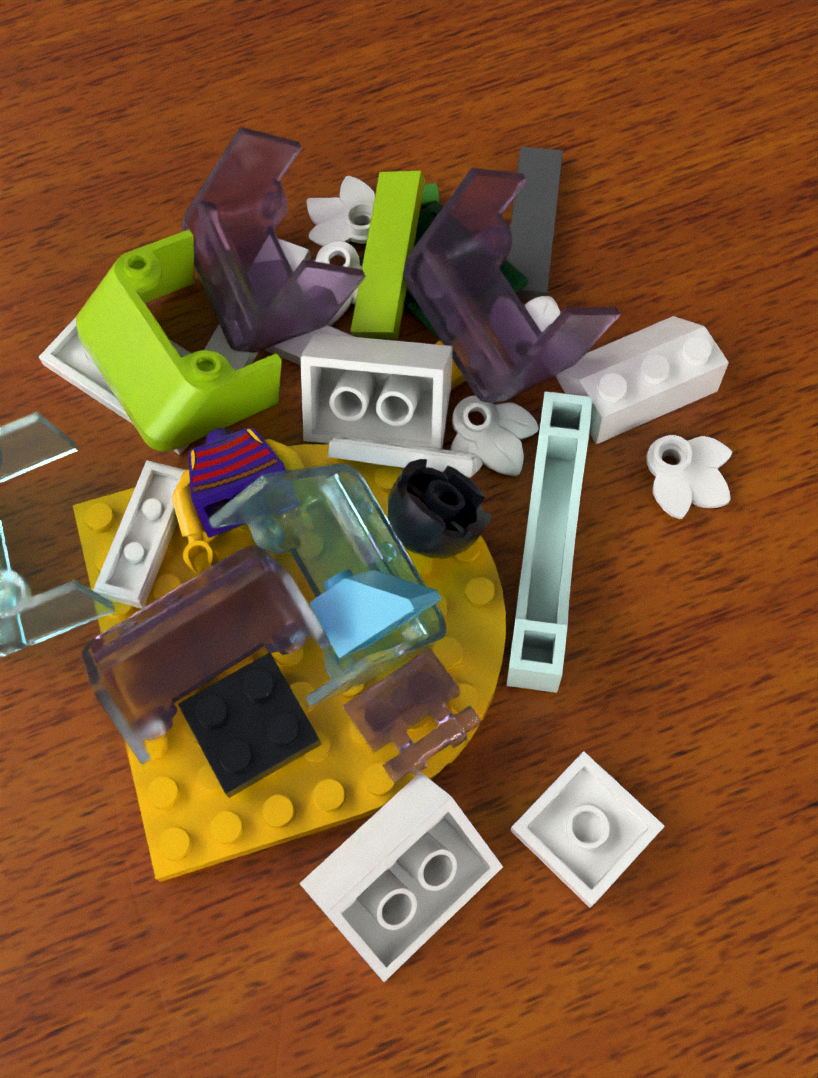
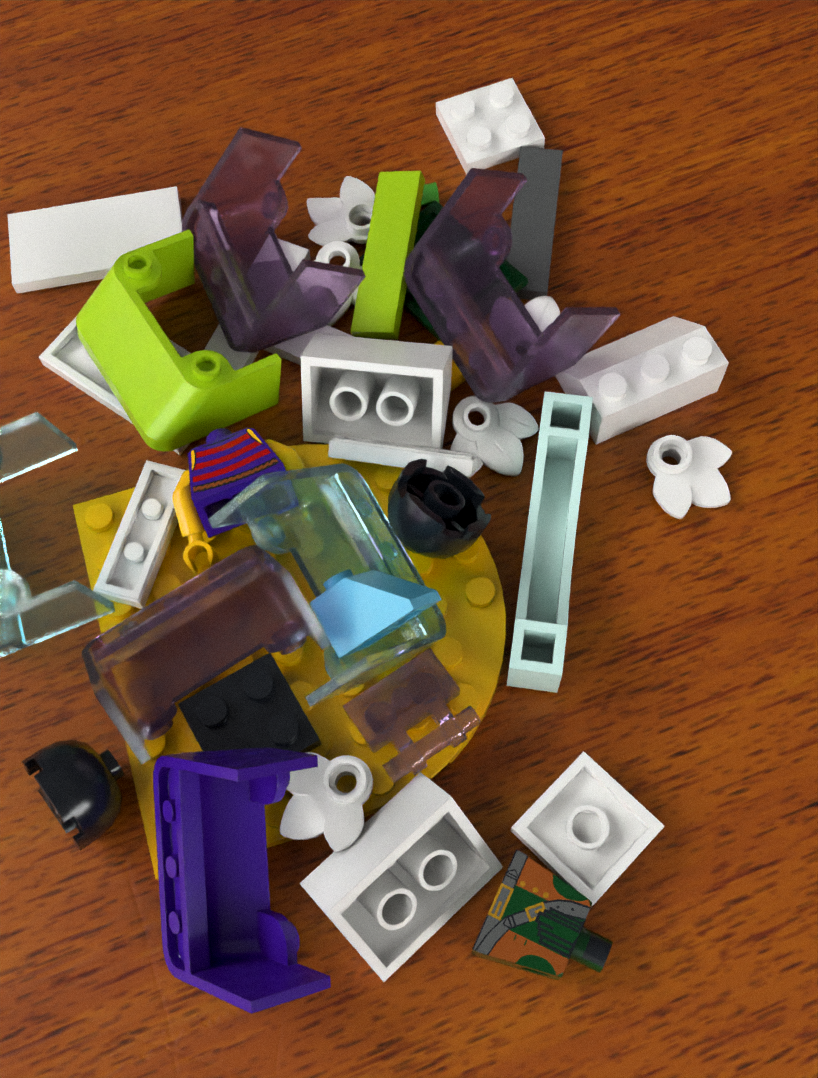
(78, 787): none -> black cylinder
(87, 237): none -> white tile
(217, 876): none -> dark purple windscreen
(322, 808): none -> white plate
(489, 125): none -> white plate
(539, 924): none -> torso

